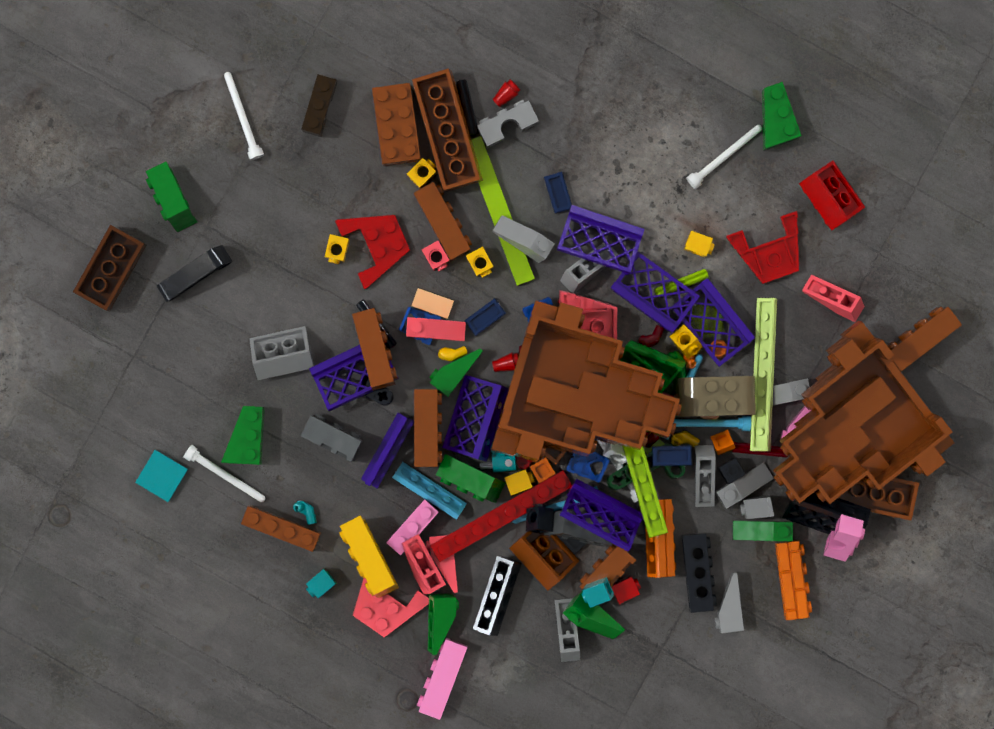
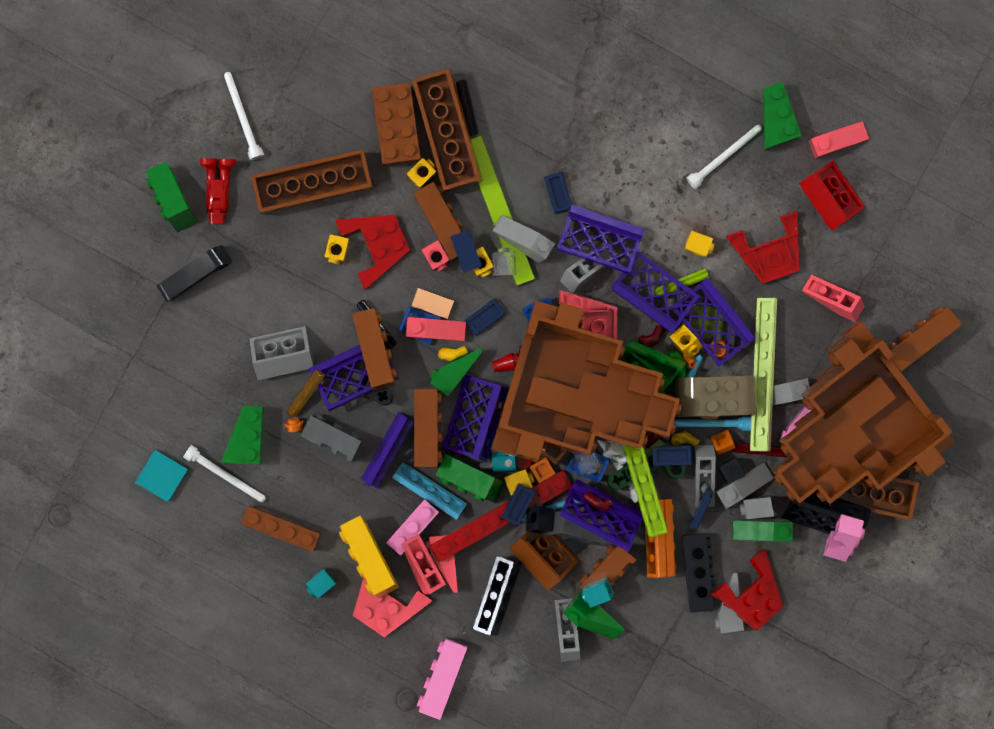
(109, 268): reddish brown brick -> none
(217, 189): none -> red piece
(294, 425): none -> orange plate
(305, 393): none -> pearl gold axle
(306, 509): teal arm -> none
(311, 181): none -> dark orange brick
(318, 105): dark brown arch -> none
(440, 618): green slope -> none
(466, 251): none -> dark blue tile
(504, 262): none -> clear brick
(506, 93): red cone -> none
(518, 504): none -> dark blue tile
(521, 114): light grey arch -> none
(587, 464): none -> clear brick
(598, 503): none -> dark red arm
(626, 589): red brick -> none
(701, 509): none -> dark blue tile
(759, 600): none -> red wing
(792, 580): orange brick -> none
(838, 139): none -> coral slope

